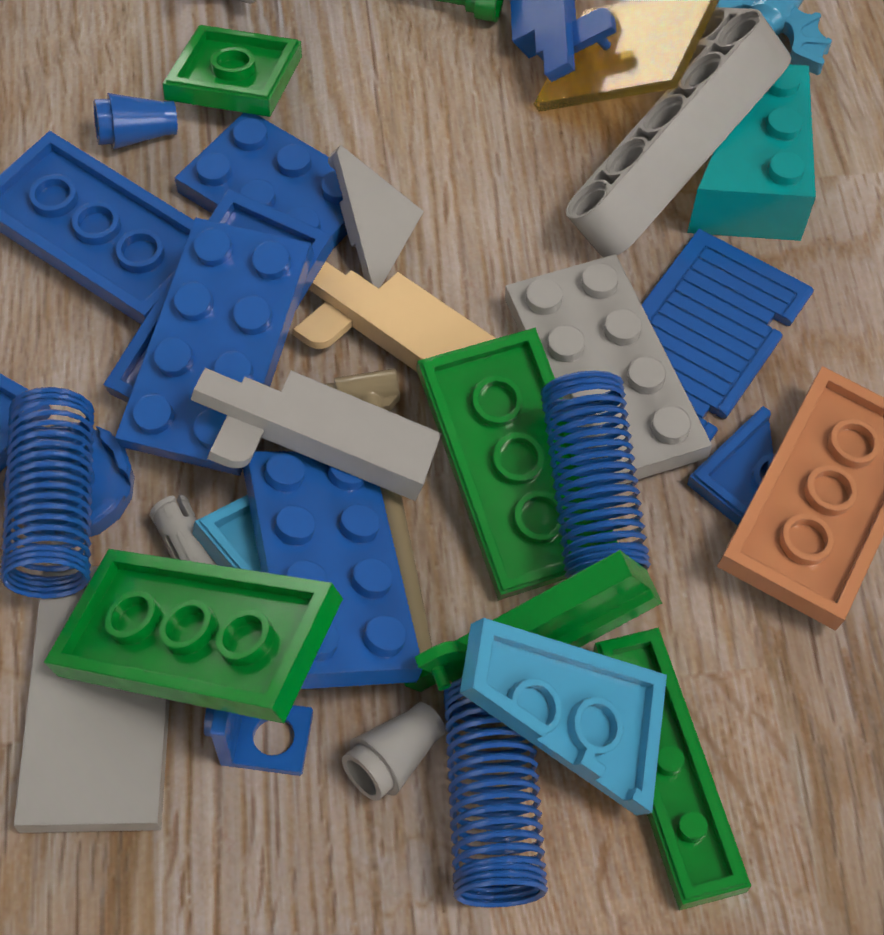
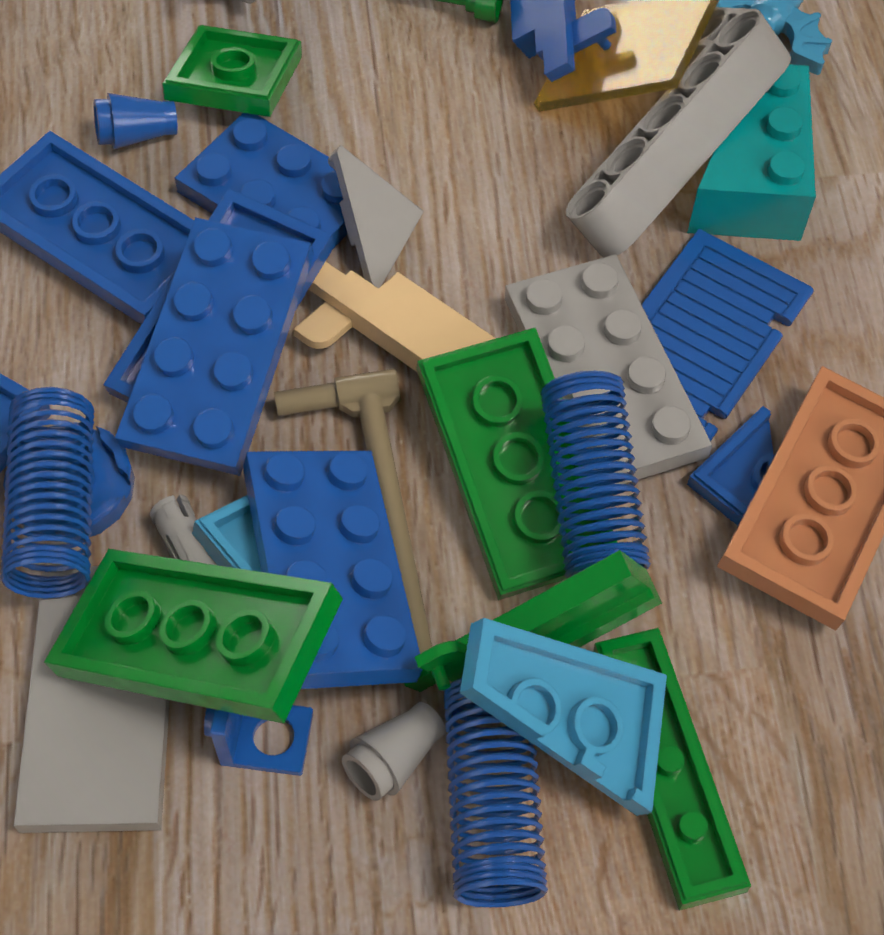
(319, 425): light grey piece -> none

